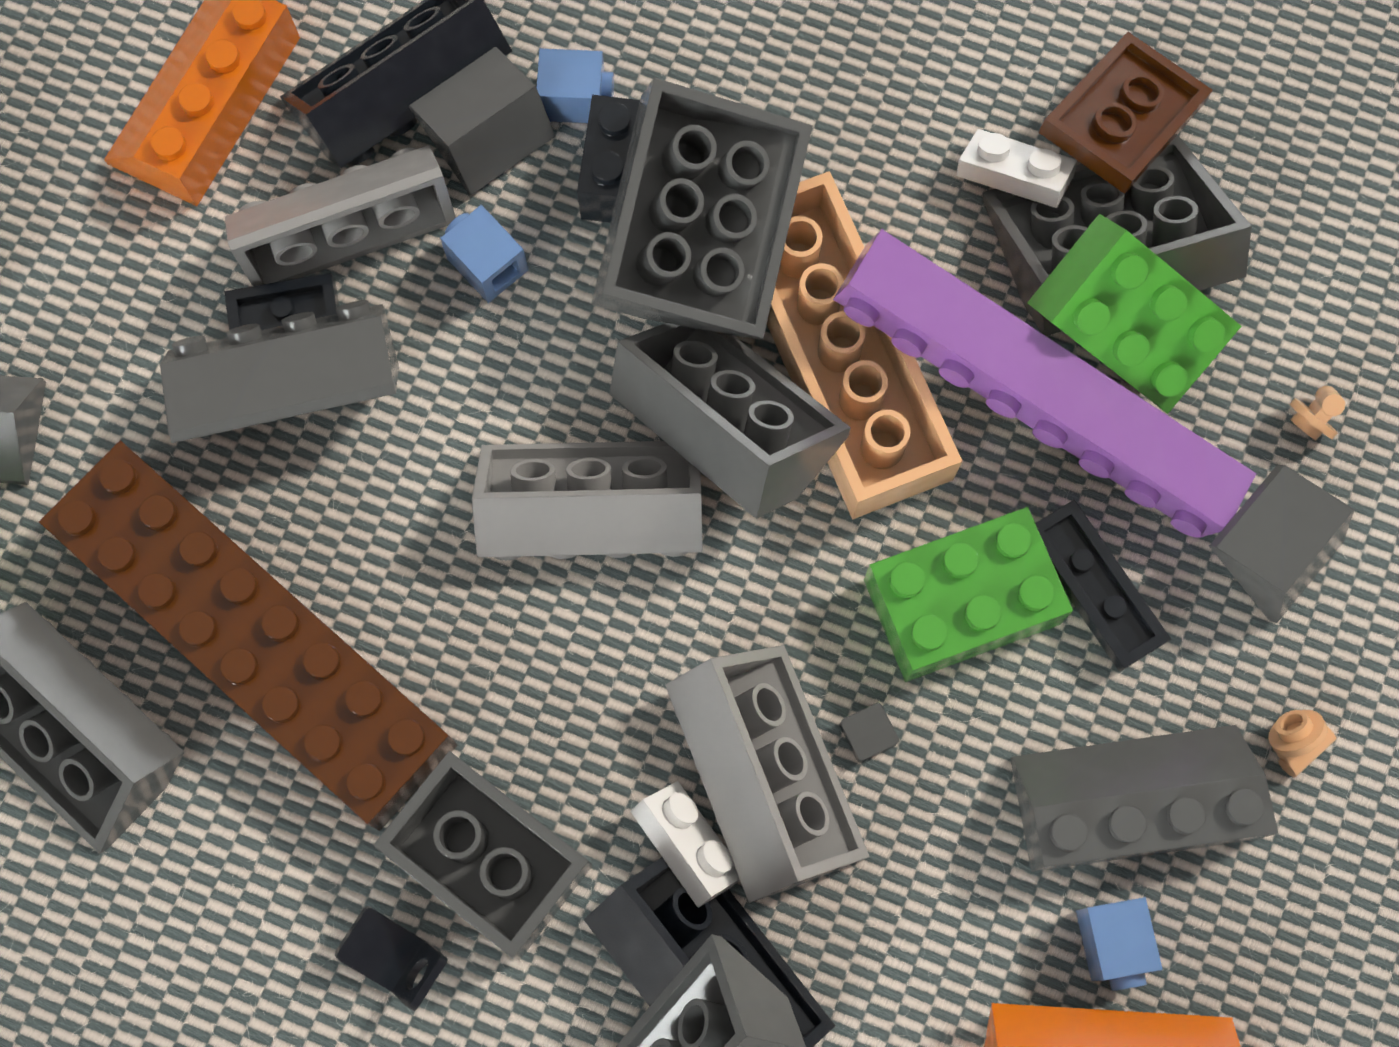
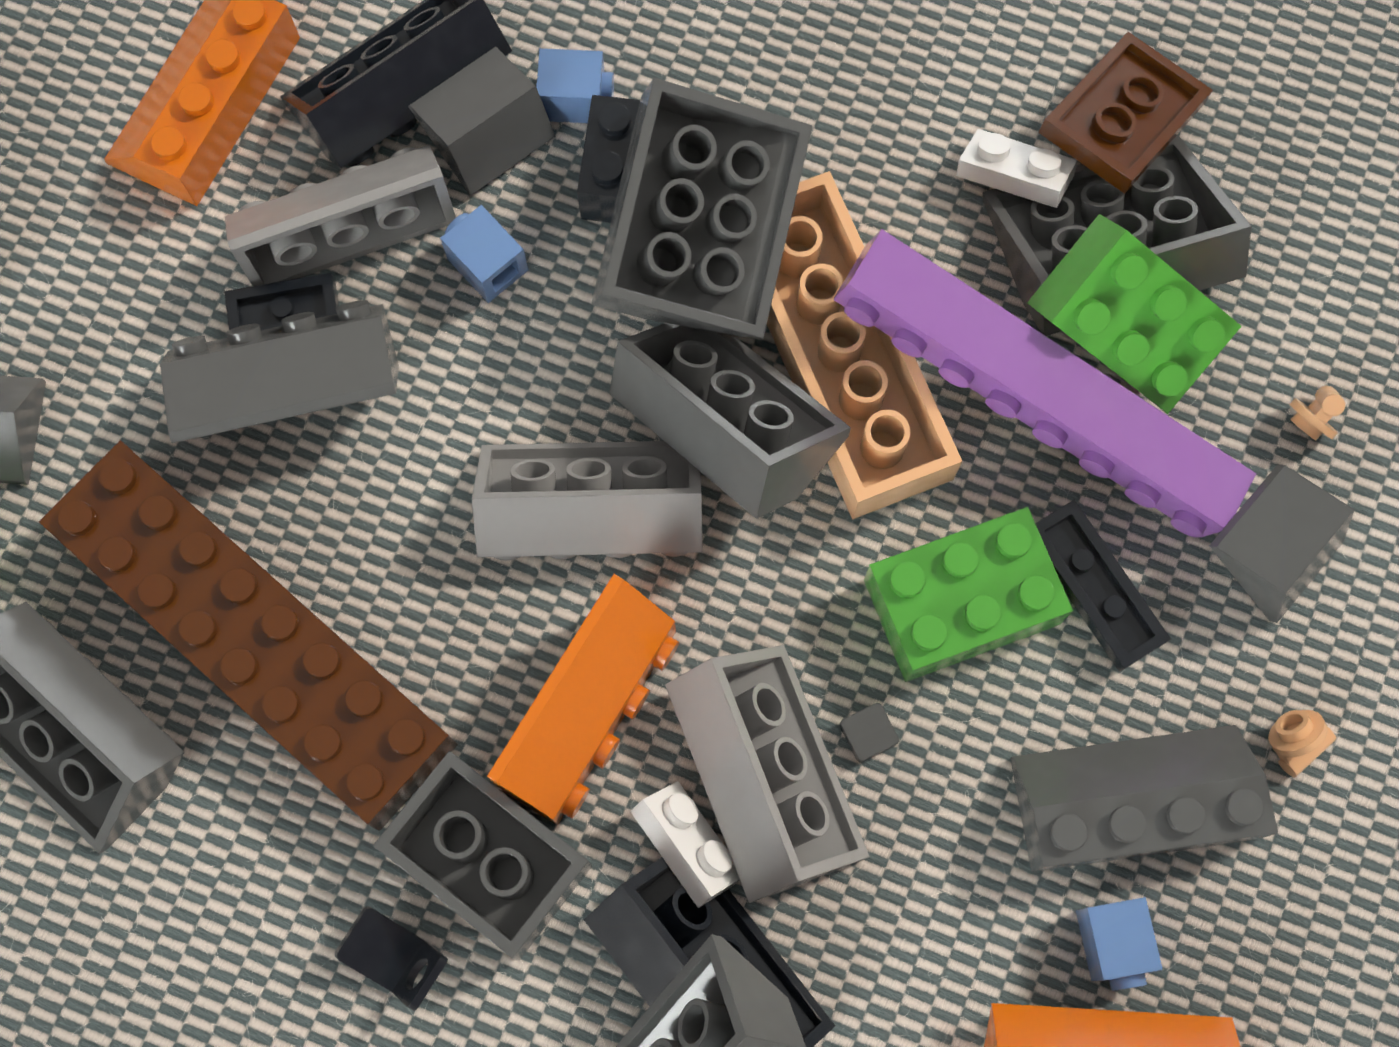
(585, 702): none -> orange slope

